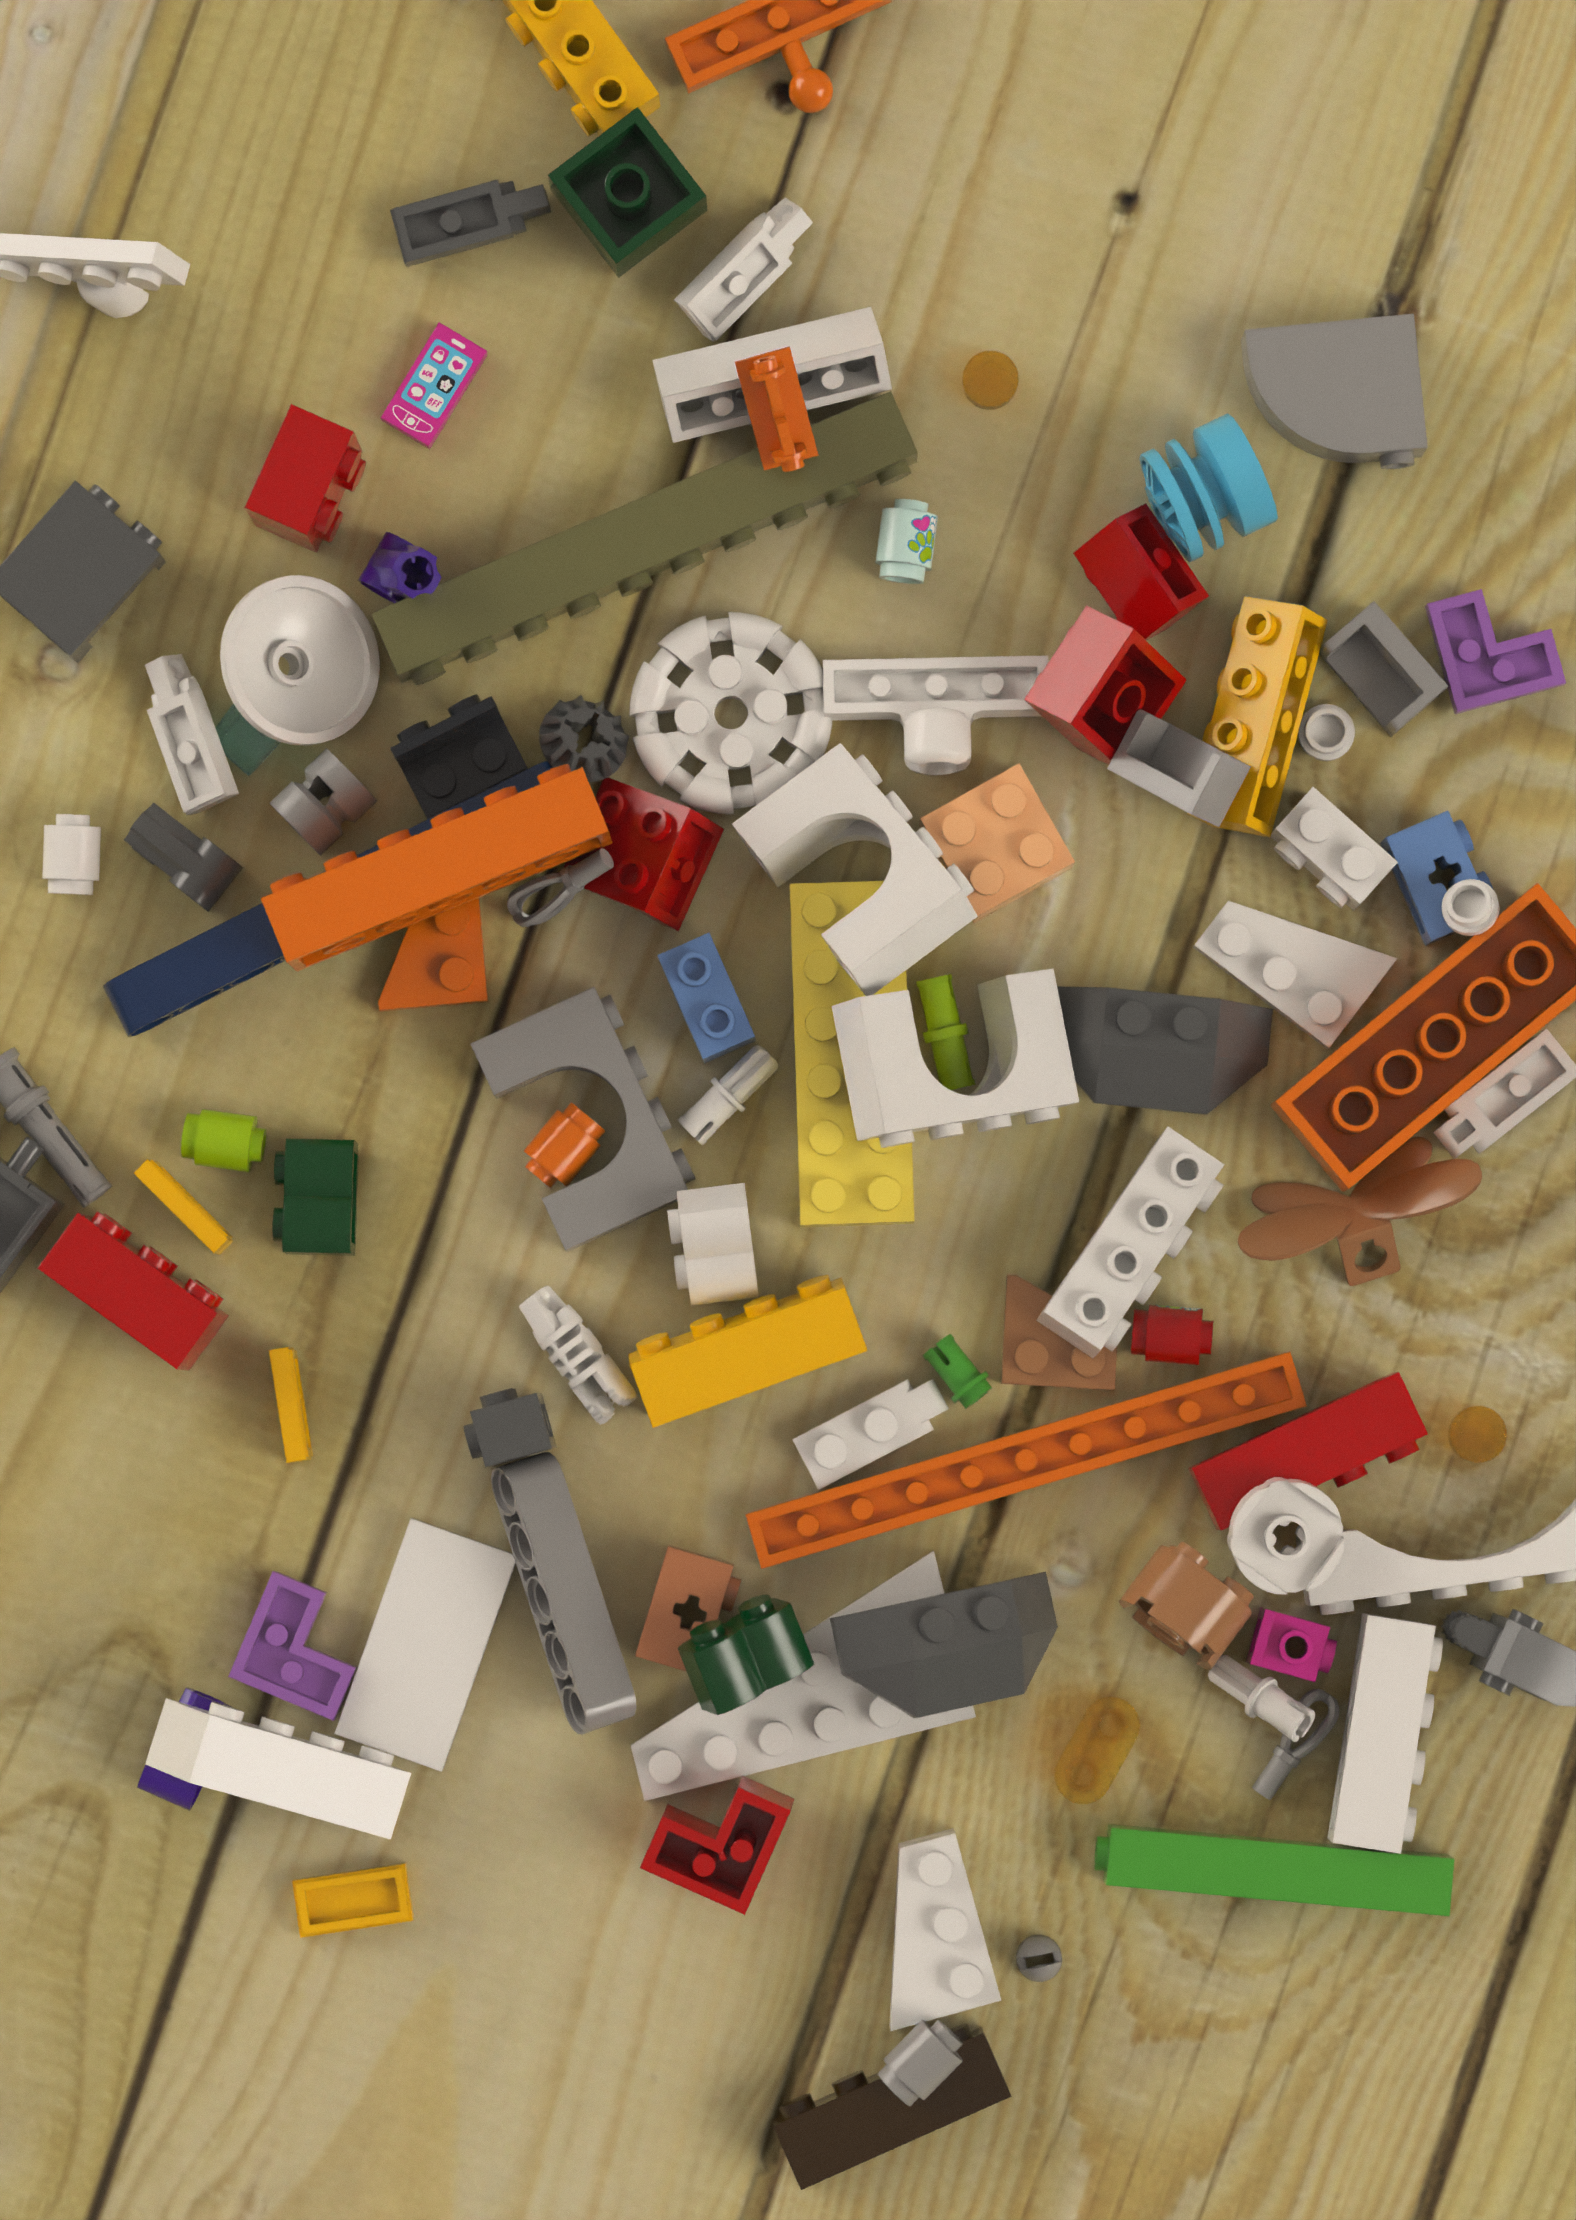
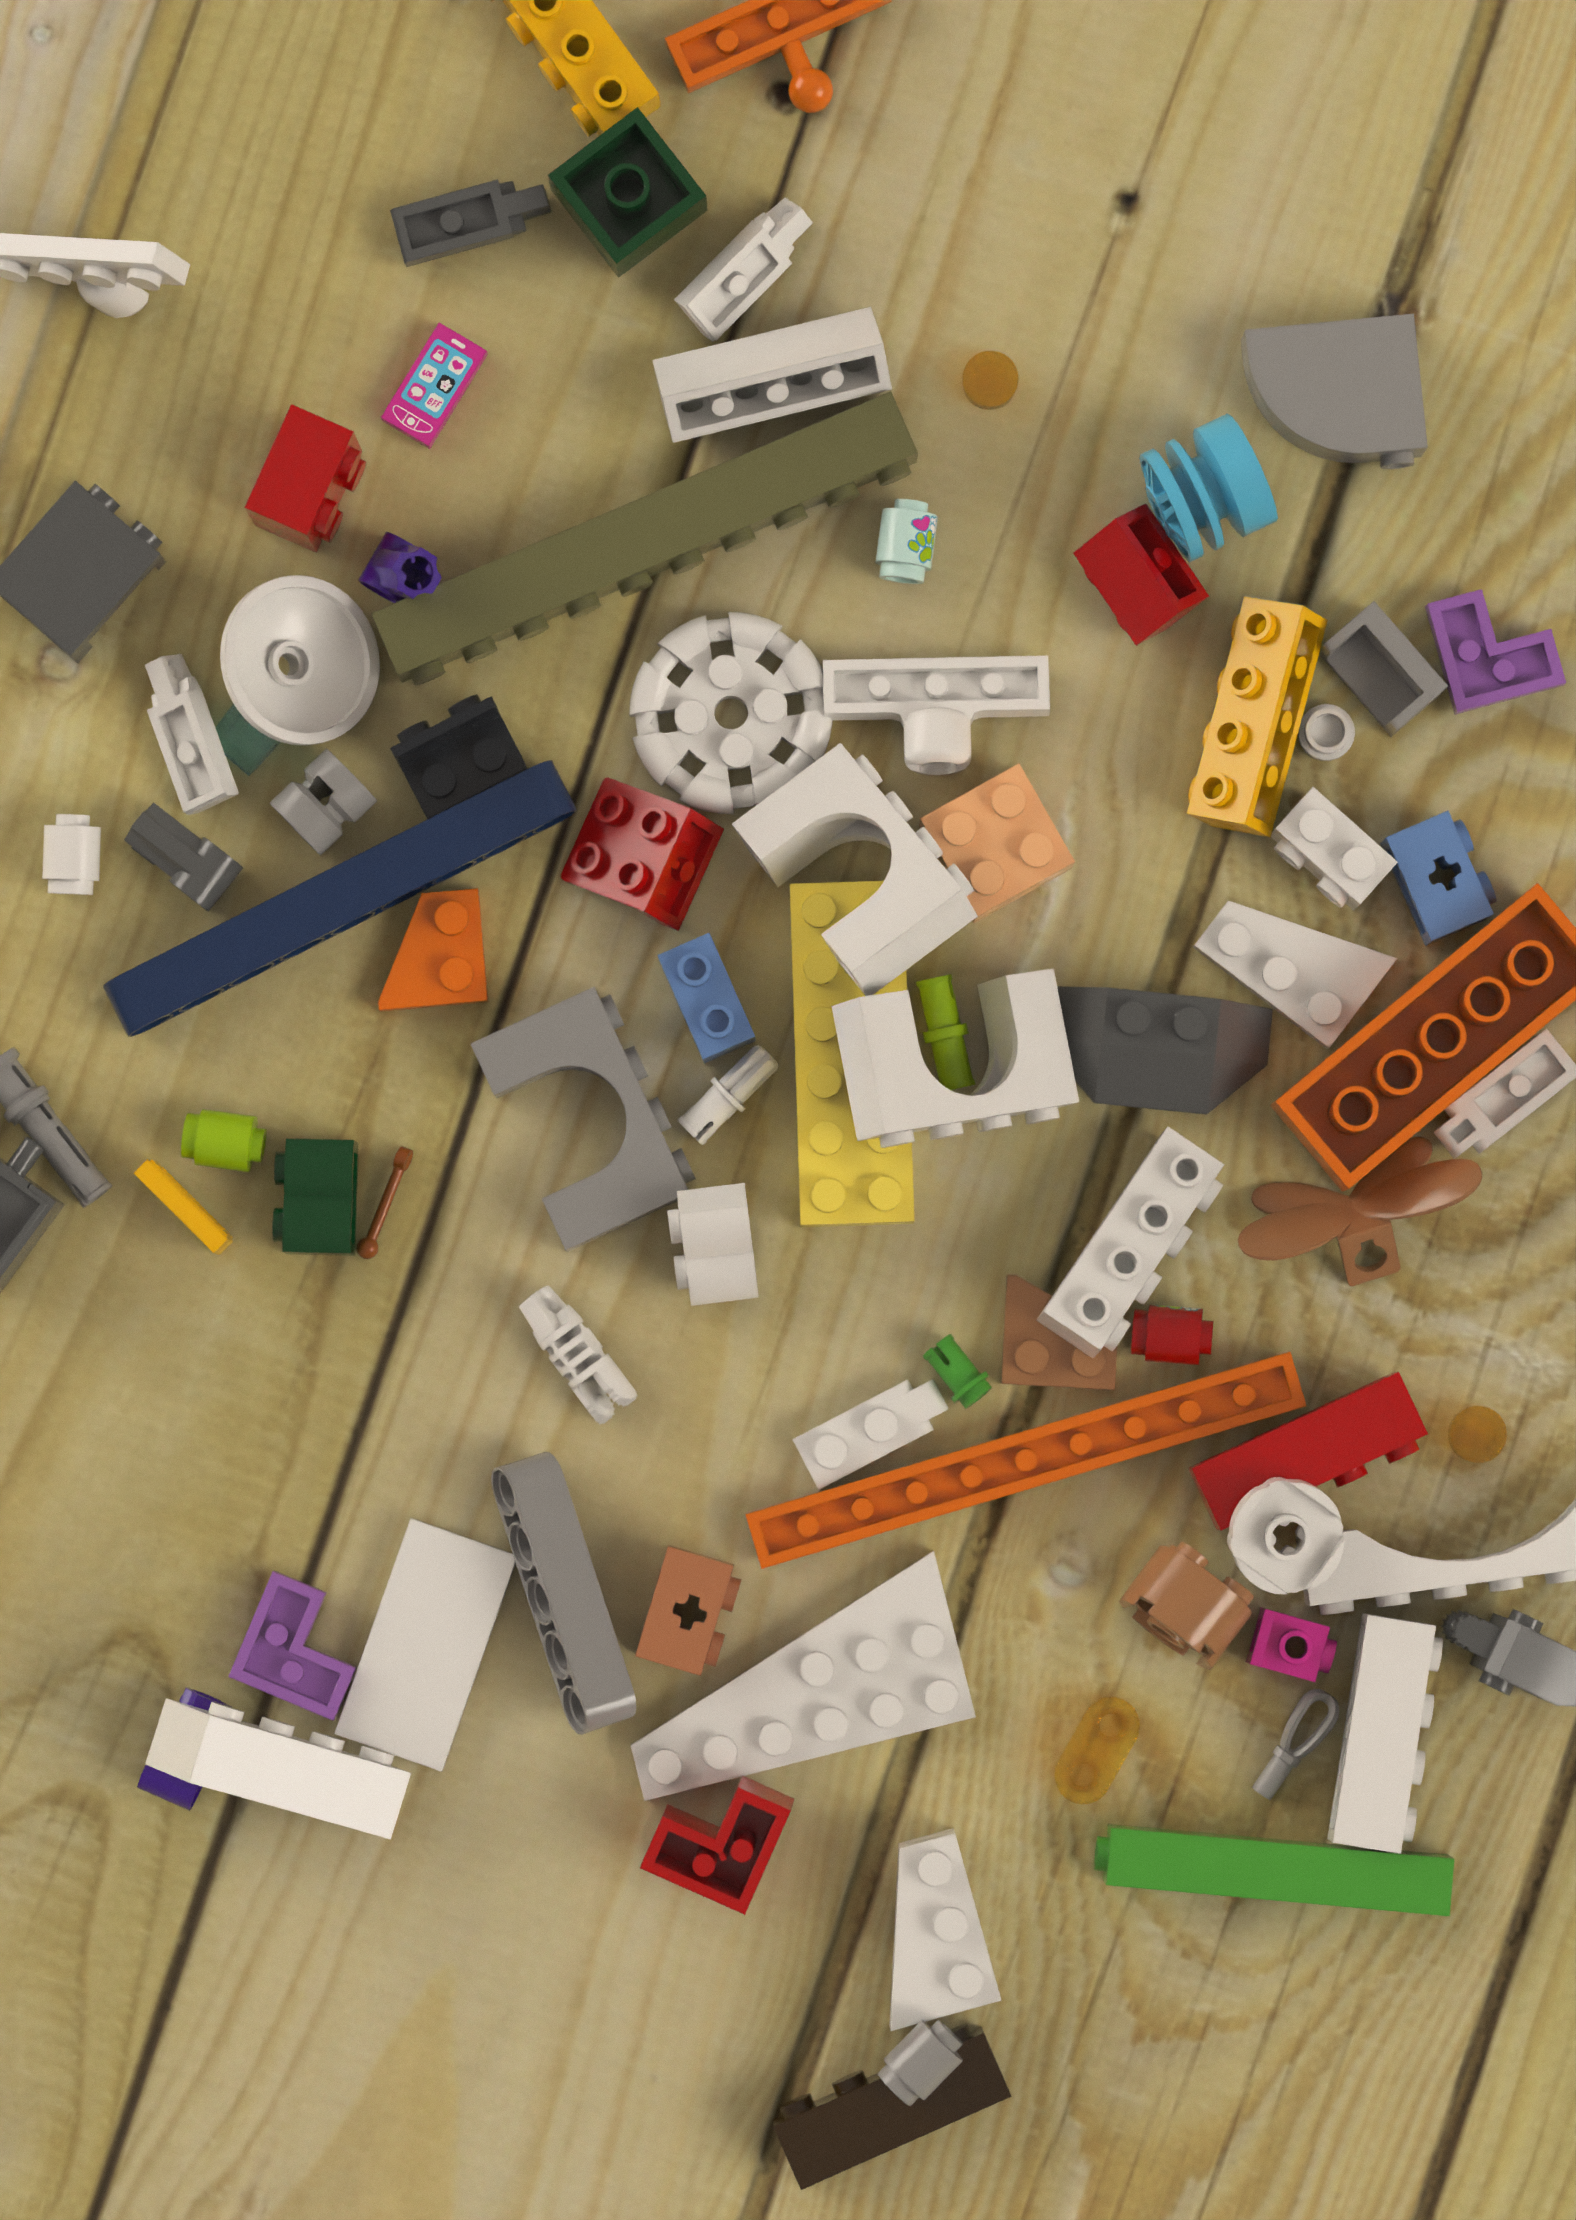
(135, 1289): red brick -> none
(291, 1404): yellow tile -> none
(353, 1900): yellow tile -> none
(367, 1246): none -> dark orange hinge
(436, 868): orange brick -> none
(509, 1427): dark grey brick -> none
(559, 738): dark grey gear -> none
(563, 1146): orange brick -> none
(573, 878): light grey piece -> none
(745, 1655): dark green brick -> none
(746, 1350): yellow brick -> none
(777, 409): orange hinge -> none
(950, 1645): dark grey wedge -> none
(1035, 1946): light grey hinge -> none
(1100, 683): red brick -> none
(1178, 767): light grey panel -> none
(1262, 1698): white axle -> none
(1470, 907): white plate -> none

